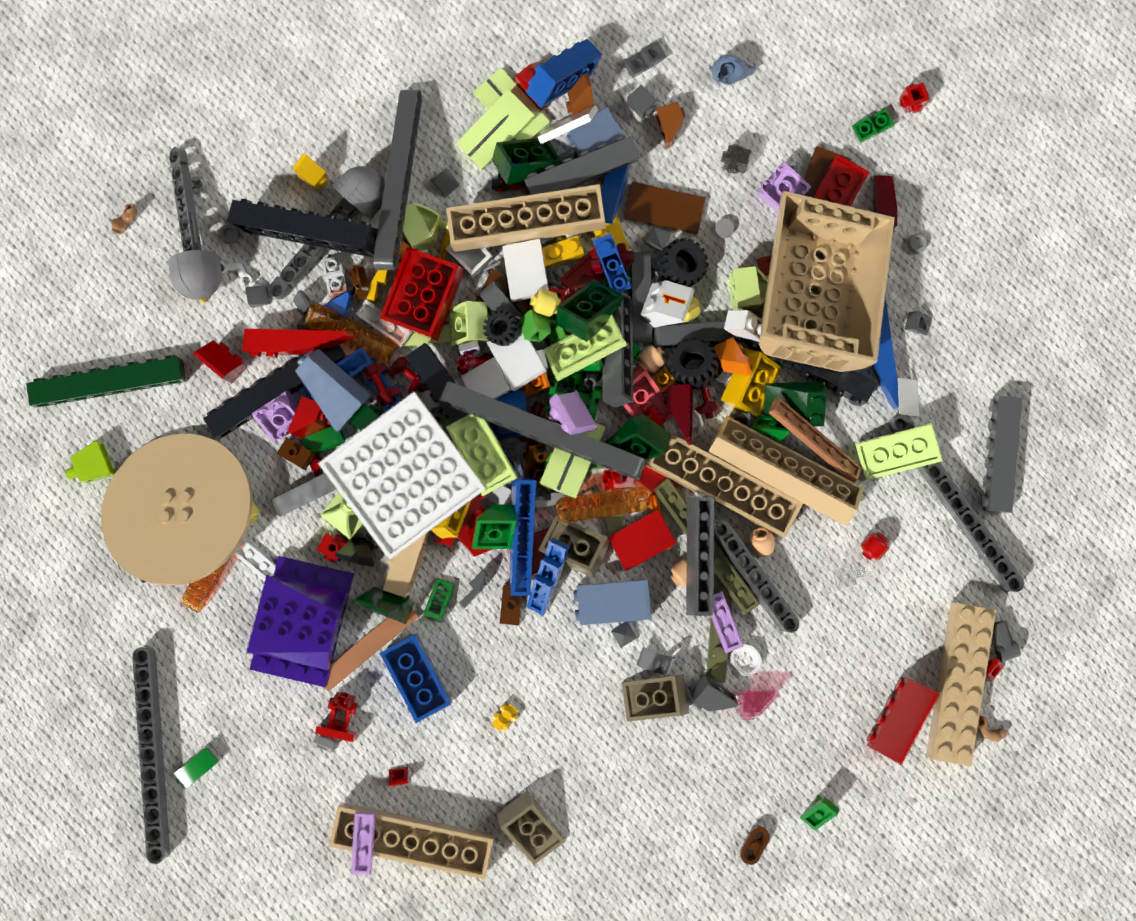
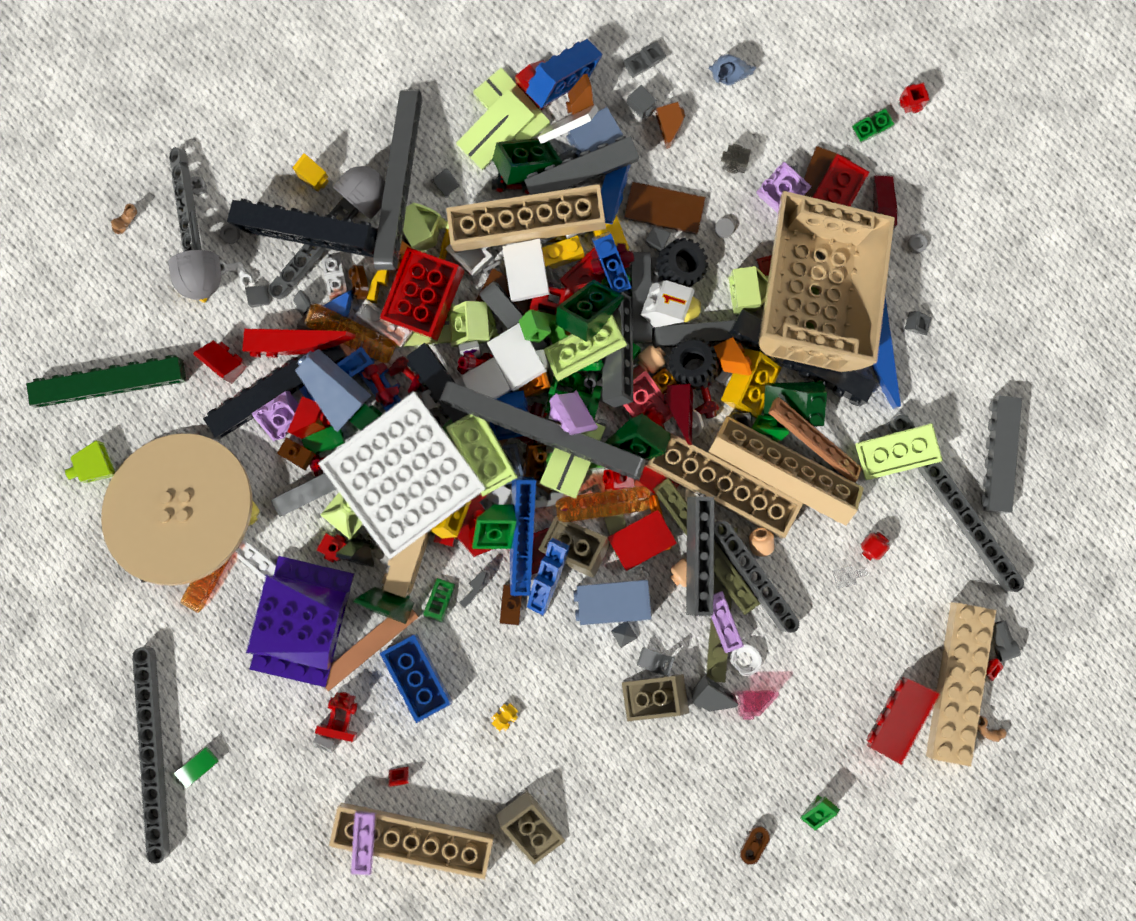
(512, 327): black tyre -> none
(545, 302): light yellow head -> none
(743, 324): white slope -> none
(908, 397): white sticker -> none

